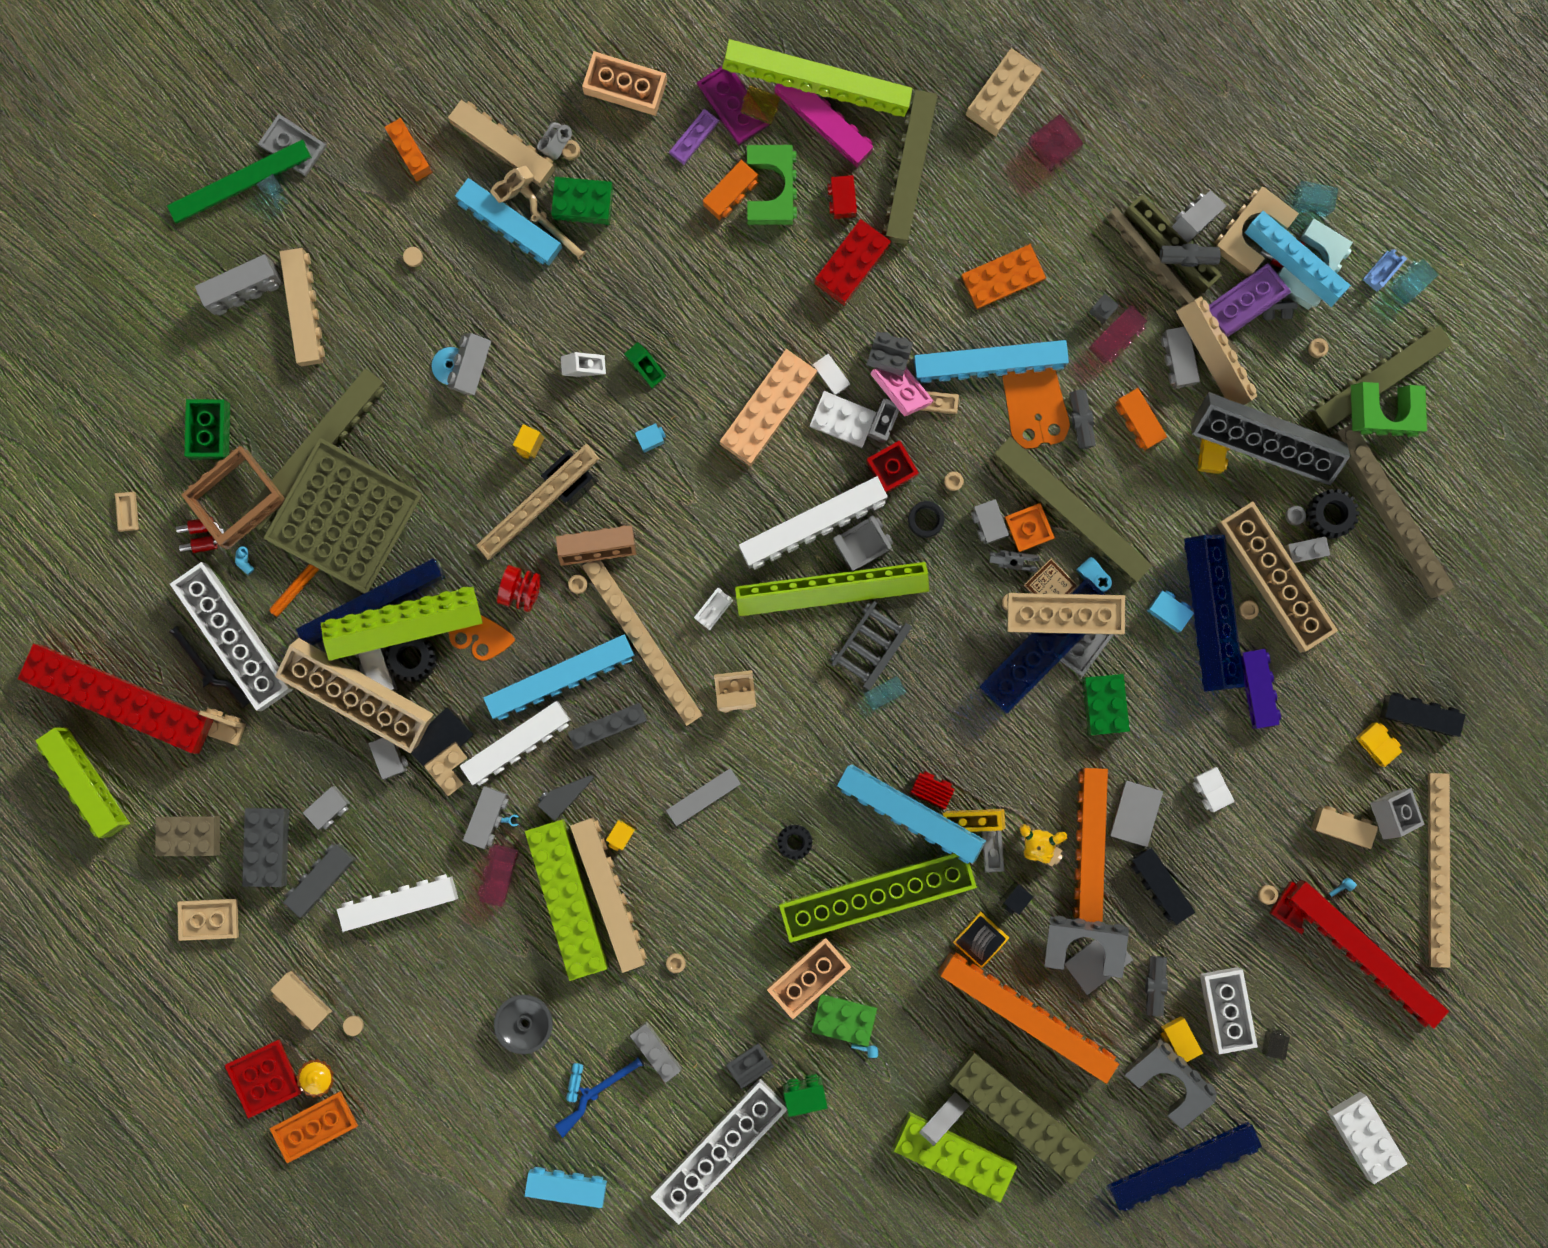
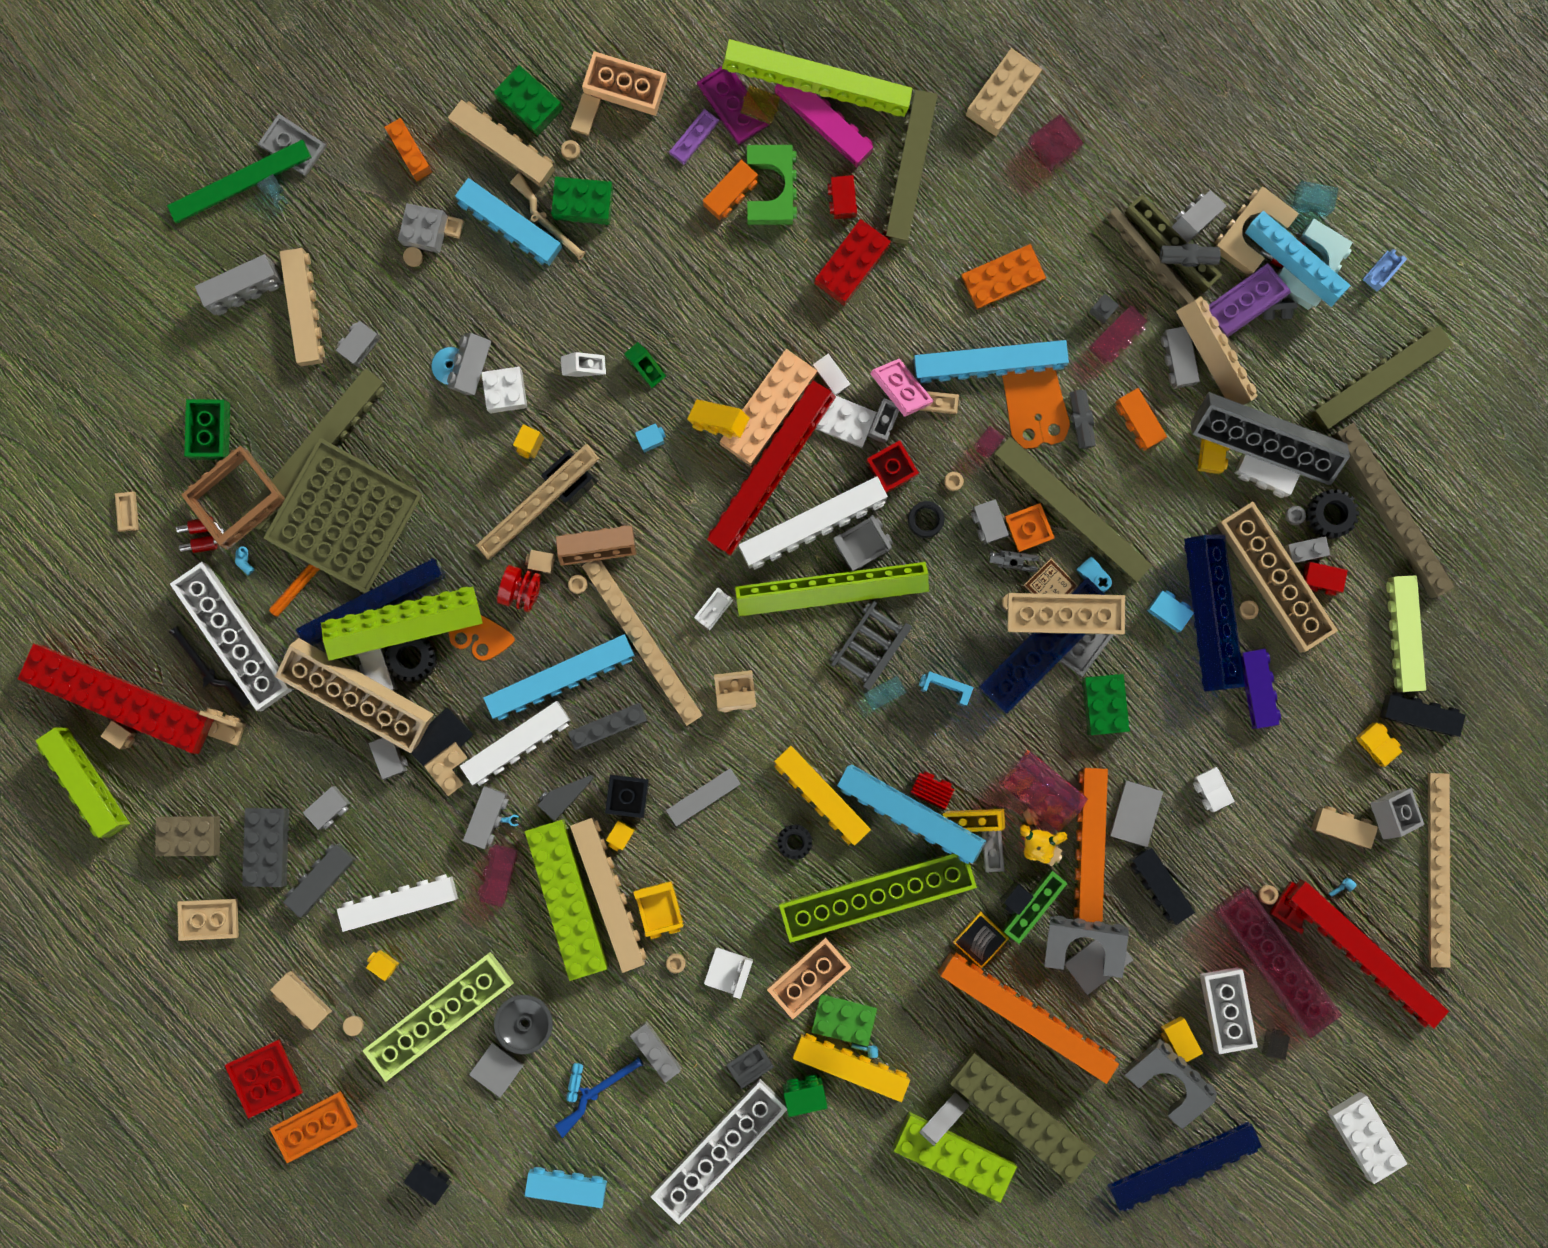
(119, 735): none -> tan brick
(315, 1078): yellow piece -> none
(357, 343): none -> light grey brick
(381, 965): none -> yellow brick
(423, 228): none -> light grey brick
(428, 1181): none -> black brick
(438, 1016): none -> yellowish green brick
(454, 227): none -> tan tile
(496, 1069): none -> light grey tile
(504, 390): none -> white brick
(512, 183): tan brick -> none
(528, 100): none -> green brick
(540, 561): none -> tan brick
(553, 142): light grey piece -> none
(585, 114): none -> tan tile
(627, 796): none -> black brick
(659, 909): none -> yellow panel
(718, 419): none -> yellow brick
(728, 972): none -> white bracket
(771, 467): none -> red brick
(822, 795): none -> yellow brick
(851, 1068): none -> yellow brick
(889, 353): dark grey plate -> none
(964, 690): none -> medium azure panel
(989, 442): none -> clear pink brick
(1031, 817): none -> tan plate
(1043, 790): none -> clear pink brick
(1043, 896): none -> bright green brick
(1156, 985): dark grey piece -> none
(1267, 475): none -> white brick
(1277, 962): none -> clear pink brick
(1318, 348): tan tile -> none
(1325, 578): none -> red brick
(1369, 418): bright green arch -> none
(1407, 633): none -> yellowish green brick
(1414, 281): clear light blue brick -> none

